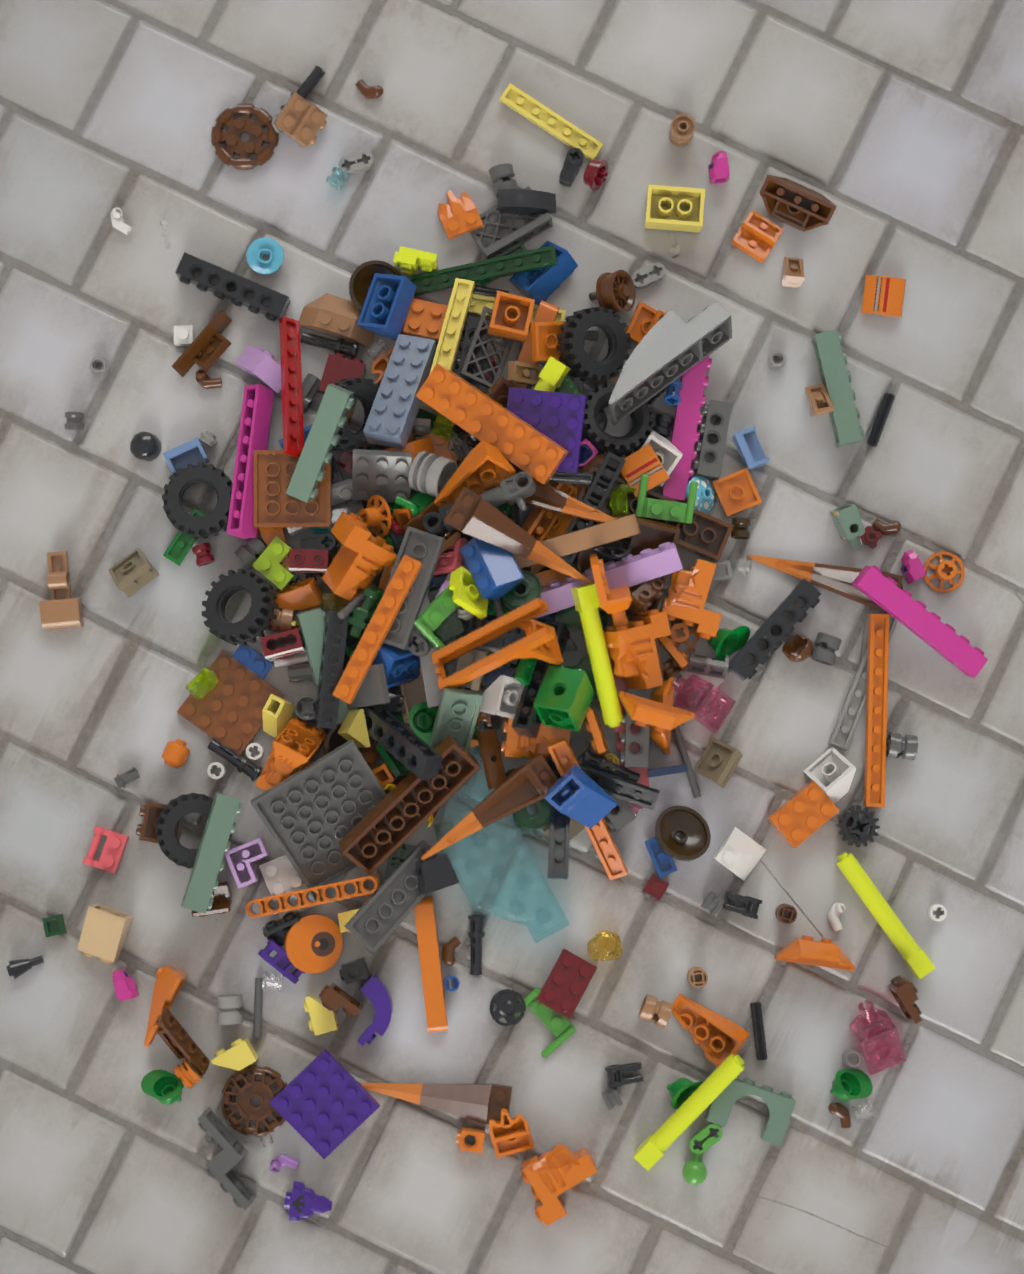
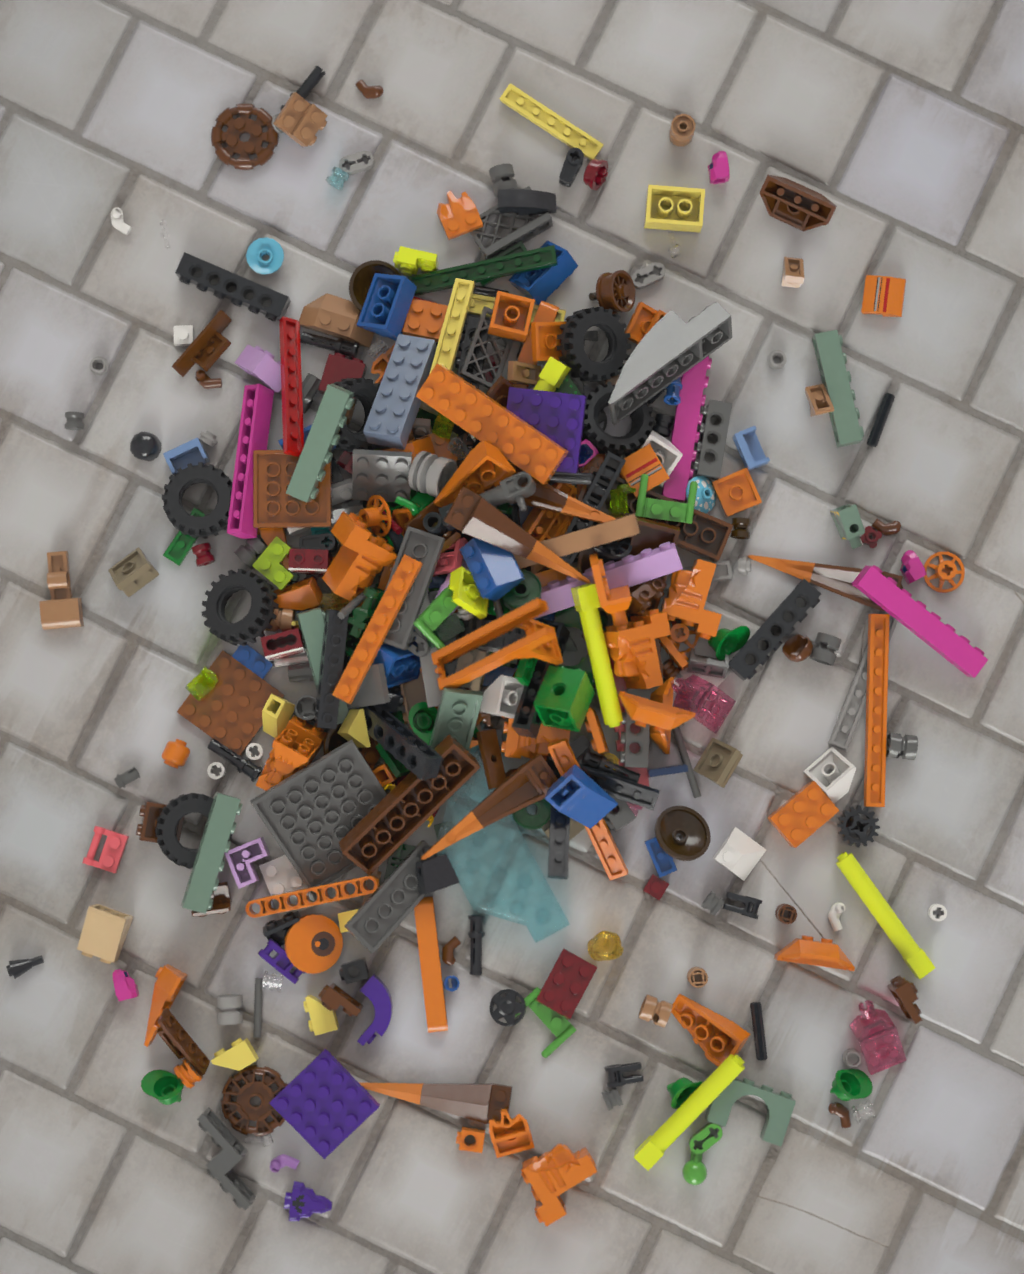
(54, 925): dark green plate -> none
(757, 236): orange slope -> none

